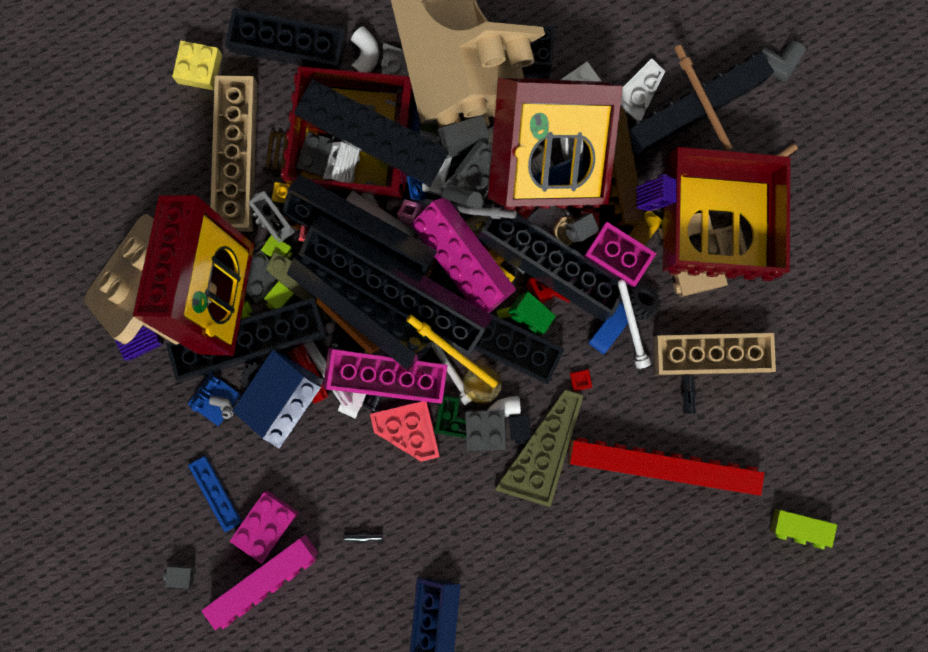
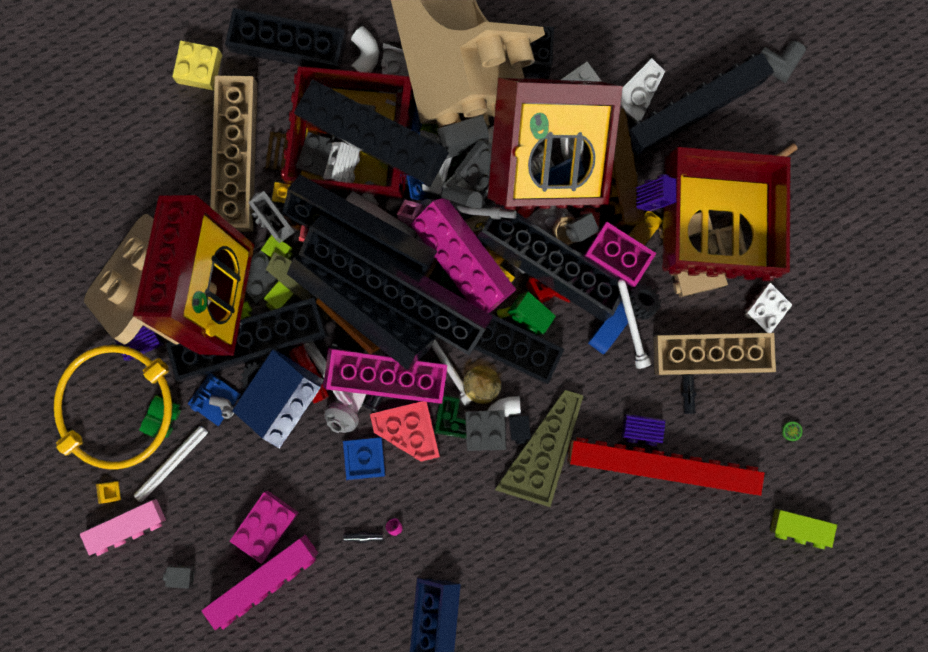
(71, 440): none -> yellow piece
(108, 492): none -> yellow slope
(122, 527): none -> bright pink brick
(154, 417): none -> green brick
(170, 463): none -> white axle
(215, 493): blue tile -> none
(340, 418): none -> light grey piece
(364, 458): none -> blue plate
(389, 527): none -> dark pink hinge
(425, 330): yellow bar -> none
(580, 380): red tile -> none
(643, 428): none -> dark purple brick
(686, 64): medium nougat bar -> none
(768, 308): none -> white hinge
(791, 431): none -> bright green tile

